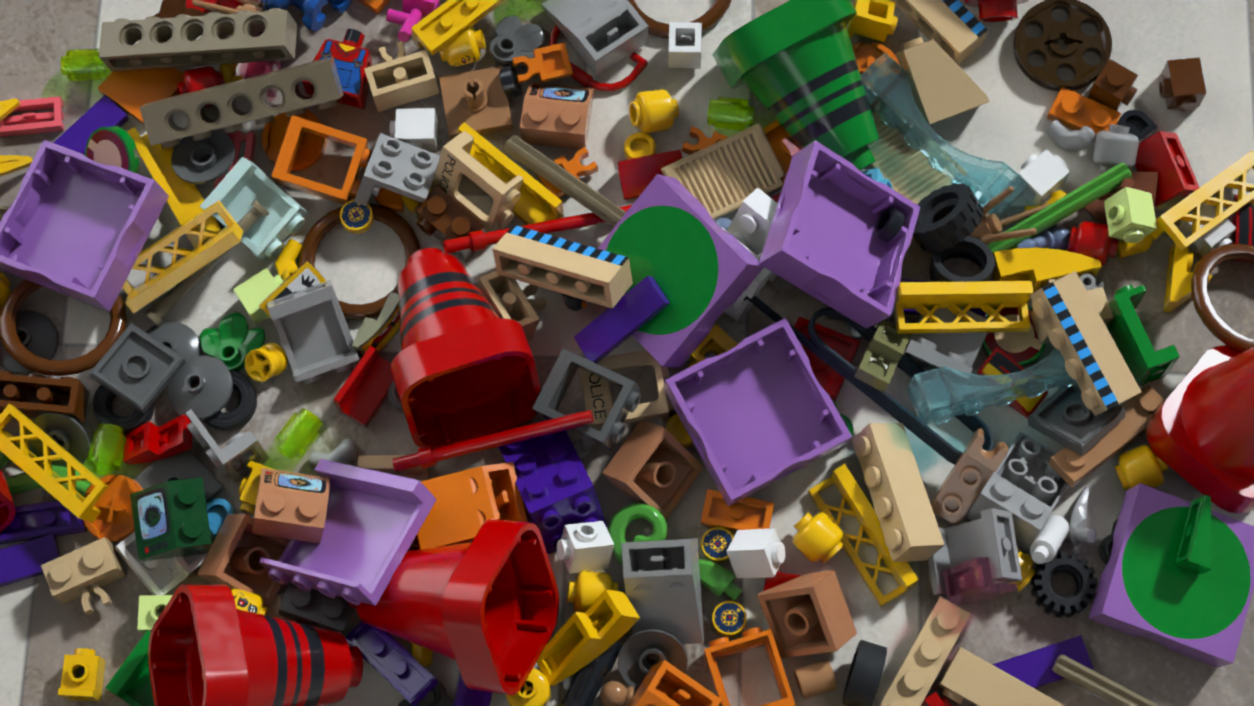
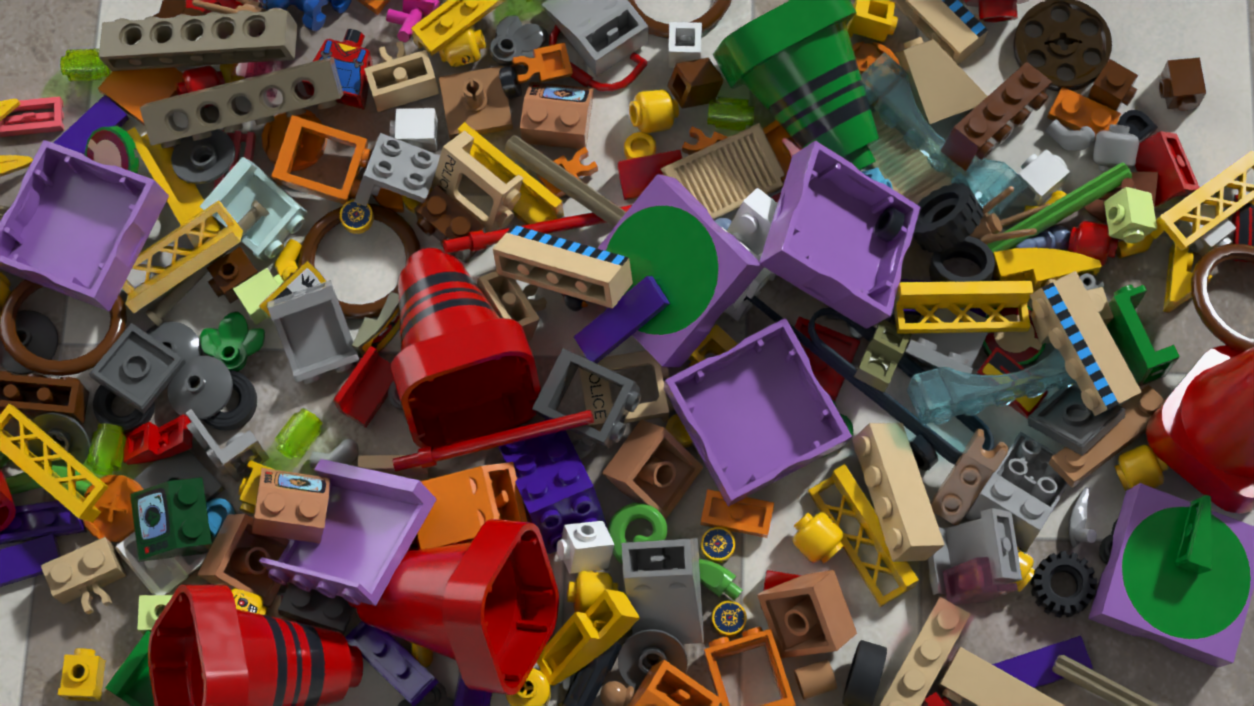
(230, 273): none -> reddish brown brick
(266, 362): yellow wheel -> none
(695, 82): none -> reddish brown brick
(756, 553): white brick -> none
(923, 452): none -> black tile
(996, 116): none -> reddish brown brick
(1049, 539): white cylinder -> none

